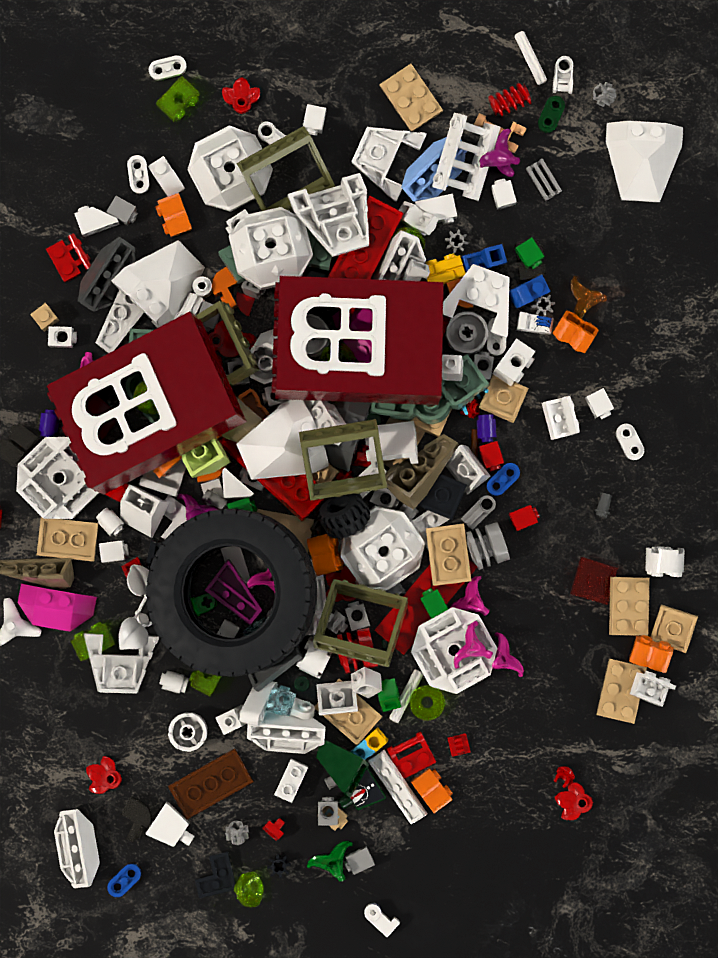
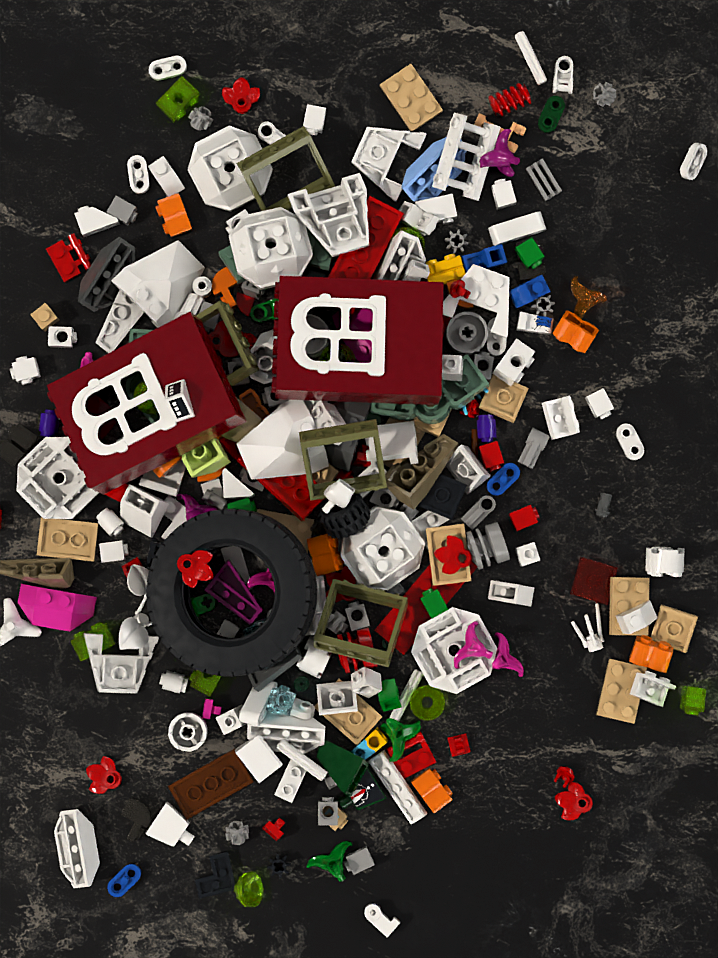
(25, 370): none -> white brick
(179, 401): none -> white slope
(198, 569): none -> red plate
(200, 118): none -> light grey gear
(209, 709): none -> dark pink tile
(258, 758): none -> white slope
(267, 308): none -> green piece
(302, 760): none -> white axle
(338, 494): none -> white piece
(399, 734): none -> green piece
(450, 555): none -> red plate
(458, 289): none -> red plate
(472, 599): dark pink piece -> none
(511, 593): none -> white slope
(517, 228): none -> white beam
(527, 554): none -> white brick
(534, 445): none -> light grey piece
(593, 641): none -> white plant
(636, 618): none -> white slope
(643, 157): white wedge -> none
(692, 700): none -> clear neon green brick
(693, 161): none -> white plate

